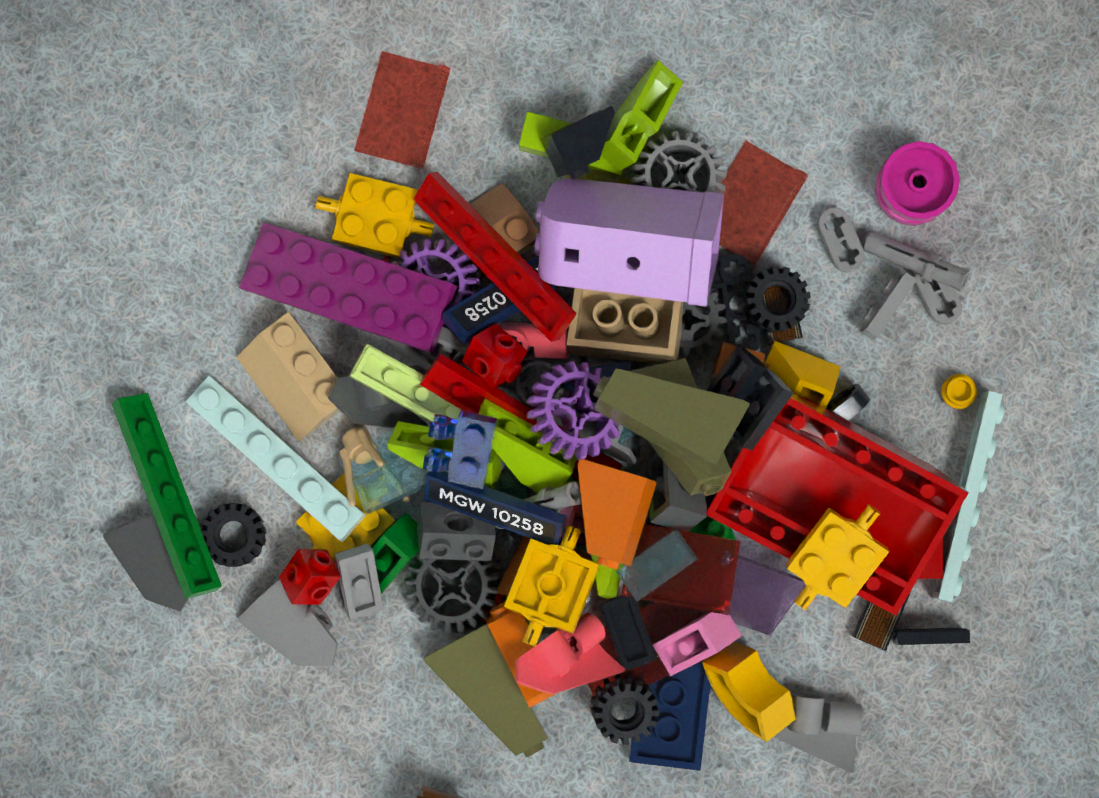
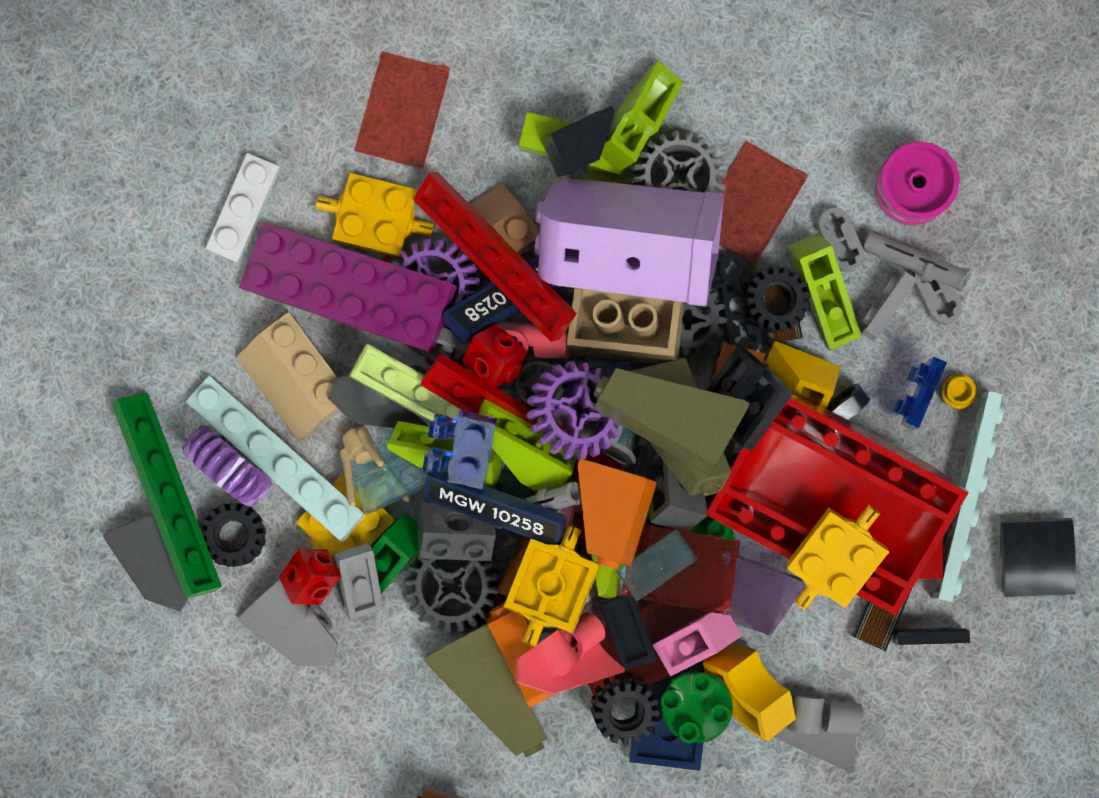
(226, 466): none -> medium lavender gear
(243, 208): none -> white plate
(696, 707): none -> green dish
(829, 299): none -> lime slope
(915, 406): none -> clear blue plate
(1038, 557): none -> black slope

